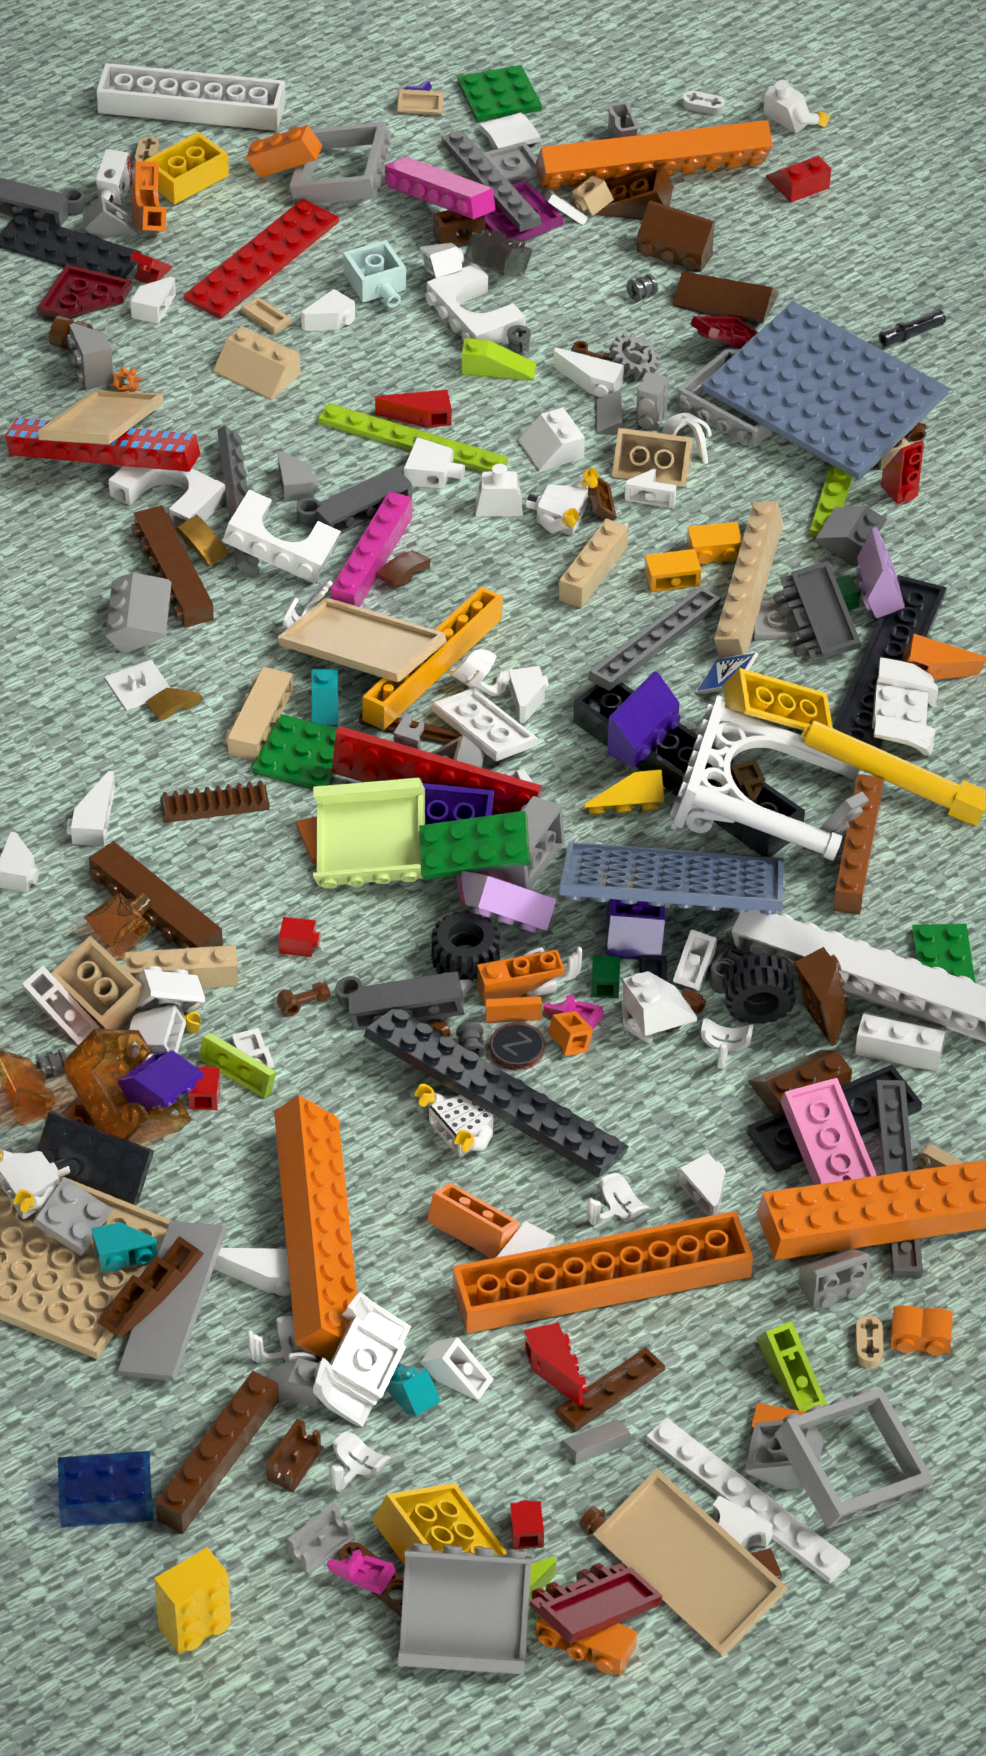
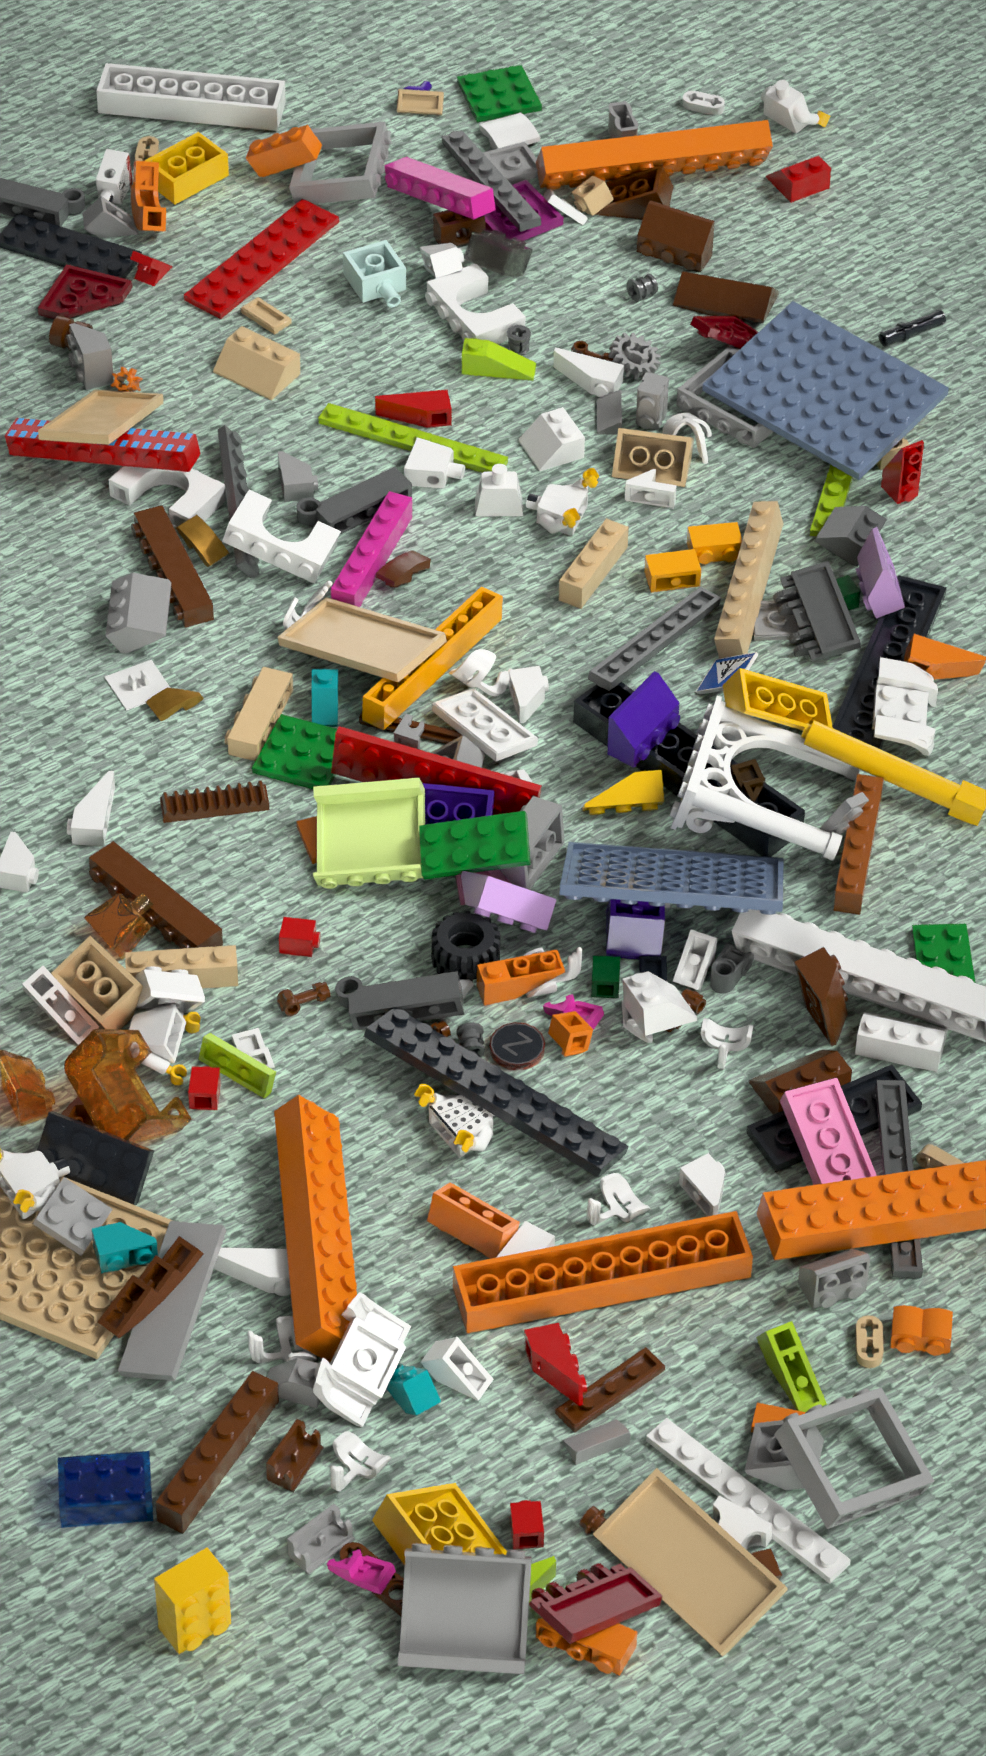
(51, 1063): dark grey bush -> none
(152, 300): white slope -> none
(160, 1080): dark purple slope -> none
(328, 313): white slope -> none
(513, 1009): orange tile -> none
(602, 500): reddish brown plate -> none
(759, 989): black tyre -> none
(917, 433): reddish brown plate -> none

